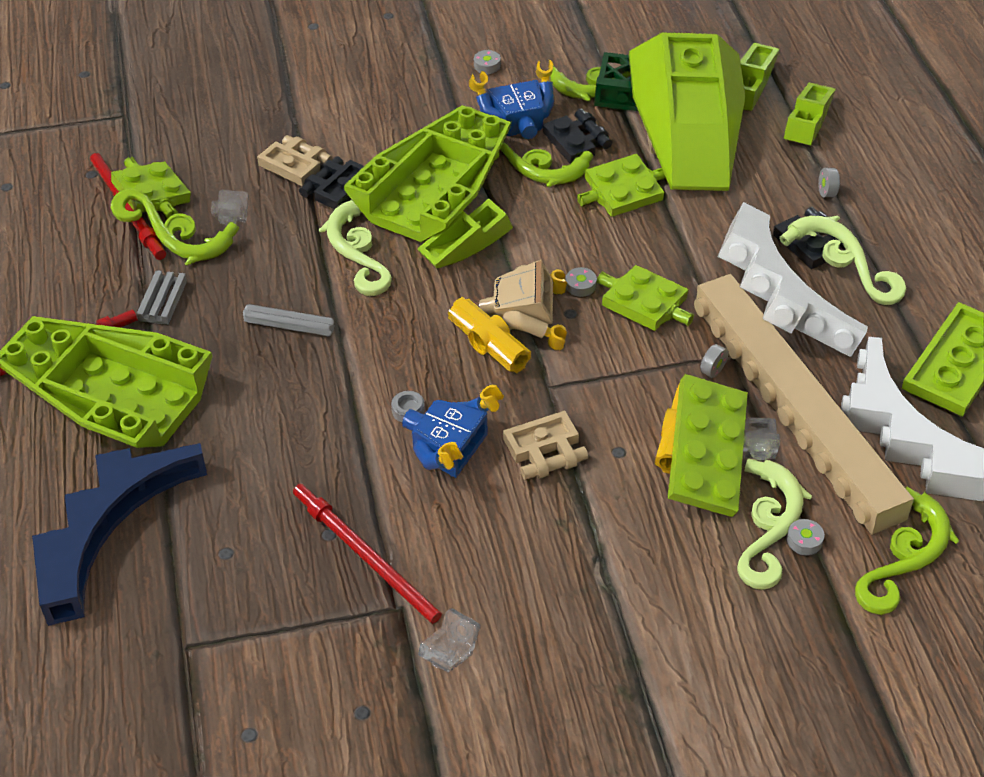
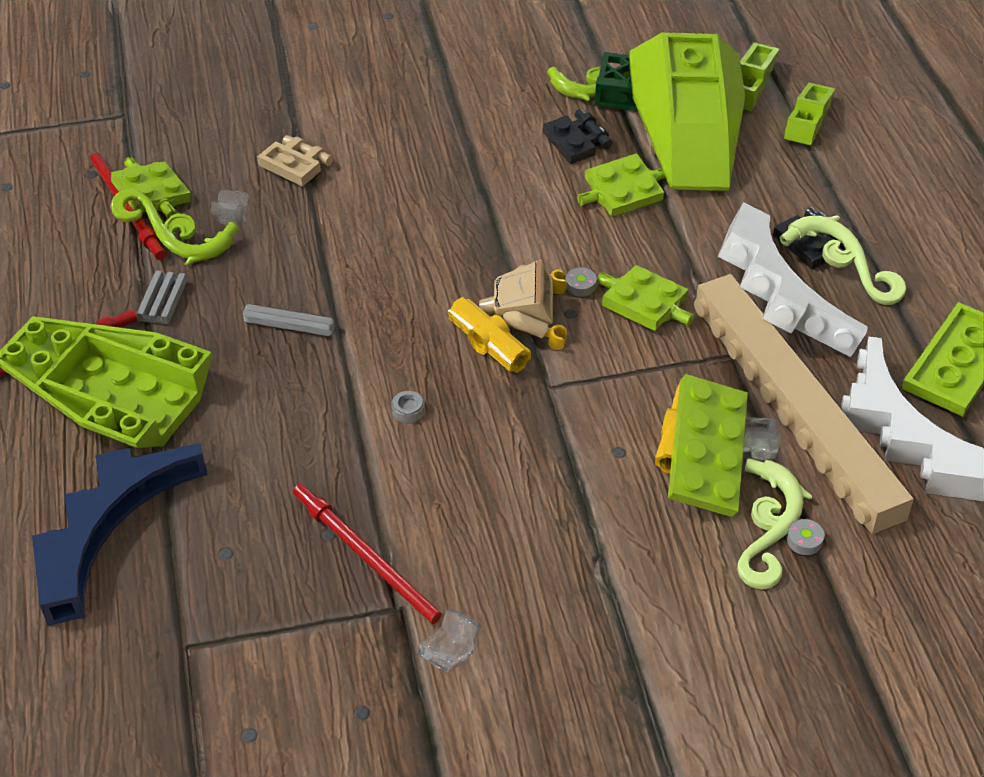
(330, 182): black plate -> none
(354, 250): yellowish green plant -> none
(430, 174): lime wedge -> none
(451, 430): torso -> none
(466, 235): lime slope -> none
(487, 61): light grey tile -> none
(520, 103): torso -> none
(541, 437): tan plate -> none
(543, 159): lime plant -> none
(714, 360): light grey tile -> none
(829, 182): light grey tile -> none
(909, 558): lime plant -> none

